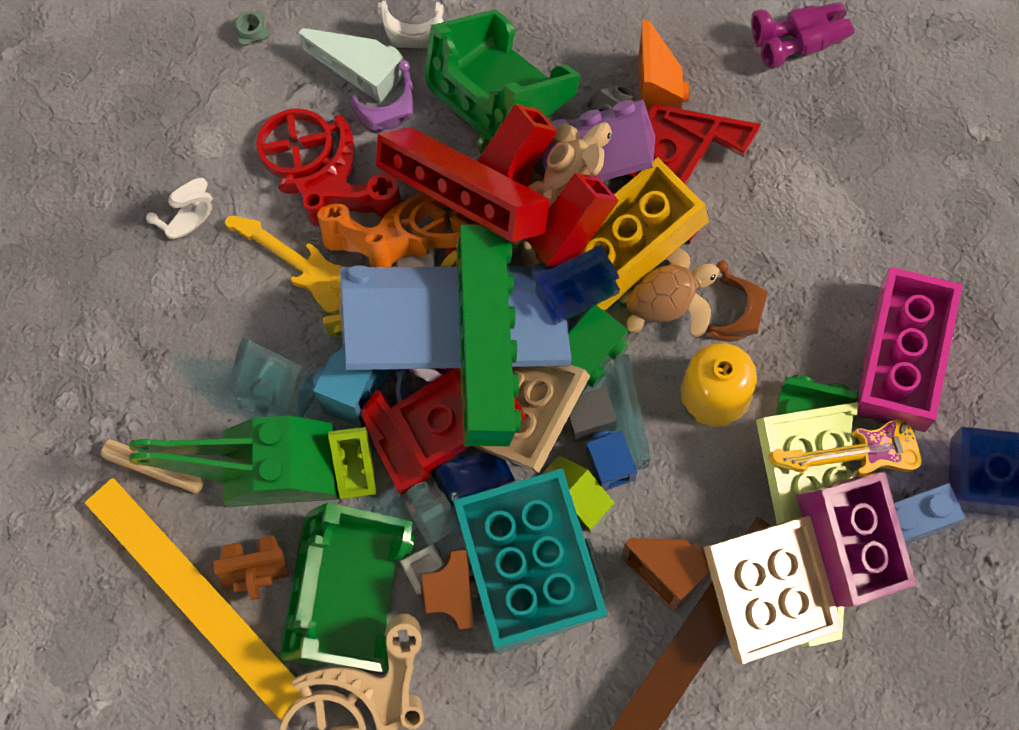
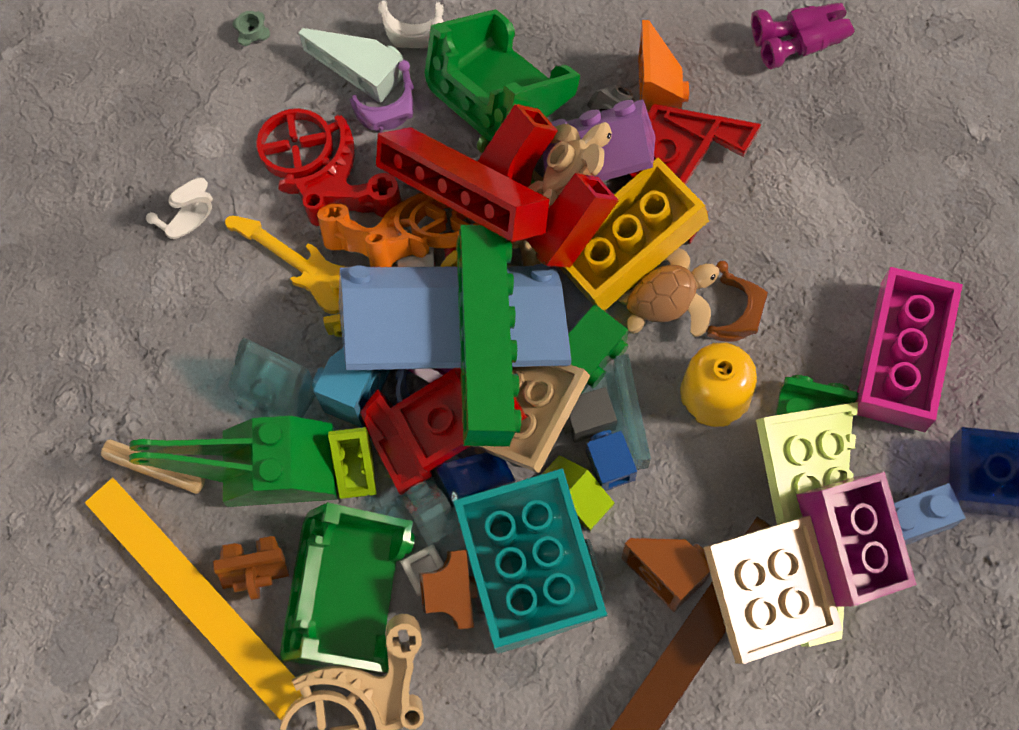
(577, 284): clear blue hinge -> none
(888, 447): yellow piece -> none

